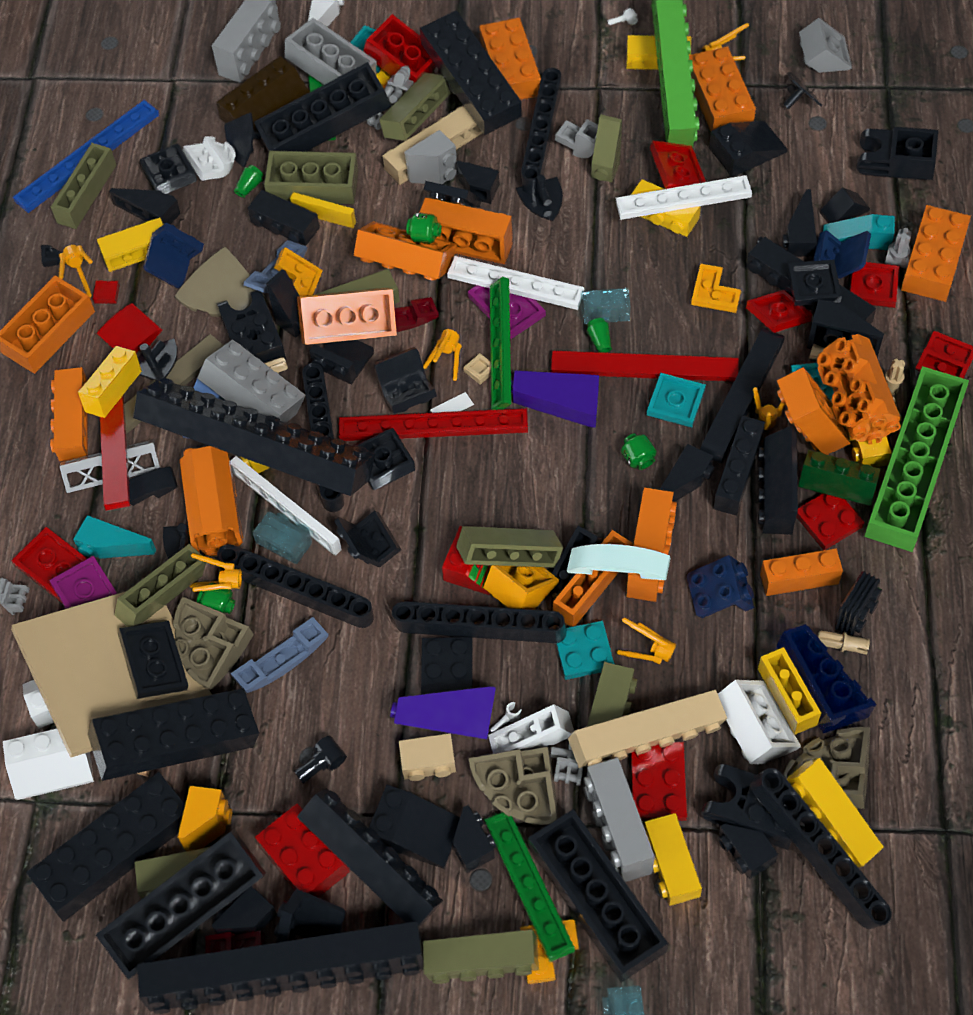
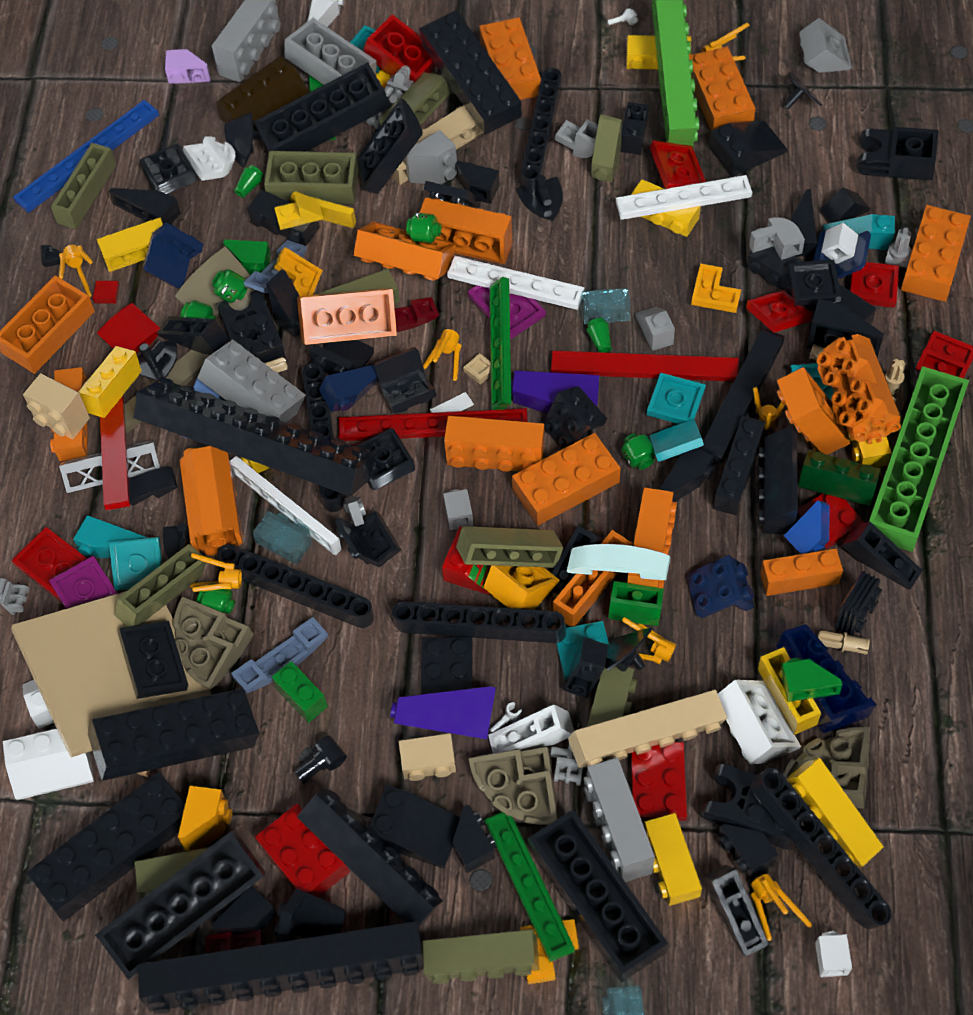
(56, 406): none -> tan brick
(134, 560): none -> teal tile
(185, 67): none -> lavender slope
(194, 333): none -> black slope
(197, 309): none -> green head
(229, 285): none -> green head
(251, 254): none -> green slope
(299, 692): none -> green brick
(301, 212): none -> yellow slope
(346, 388): none -> dark blue slope
(355, 509): none -> light grey plate
(388, 147): none -> black slope
(458, 509): none -> light grey brick
(493, 443): none -> orange brick
(566, 479): none -> orange brick
(572, 417): none -> black bracket
(586, 667): none -> black slope
(623, 651): none -> black shield
(634, 128): none -> black slope
(636, 603): none -> green brick
(656, 327): none -> light grey slope
(676, 440): none -> teal tile
(736, 909): none -> black slope
(768, 890): none -> light orange plant
(781, 234): none -> light grey brick
(808, 680): none -> green slope
(811, 530): none -> blue slope
(833, 954): none -> white brick
(839, 243): none -> white brick
(881, 554): none -> black slope

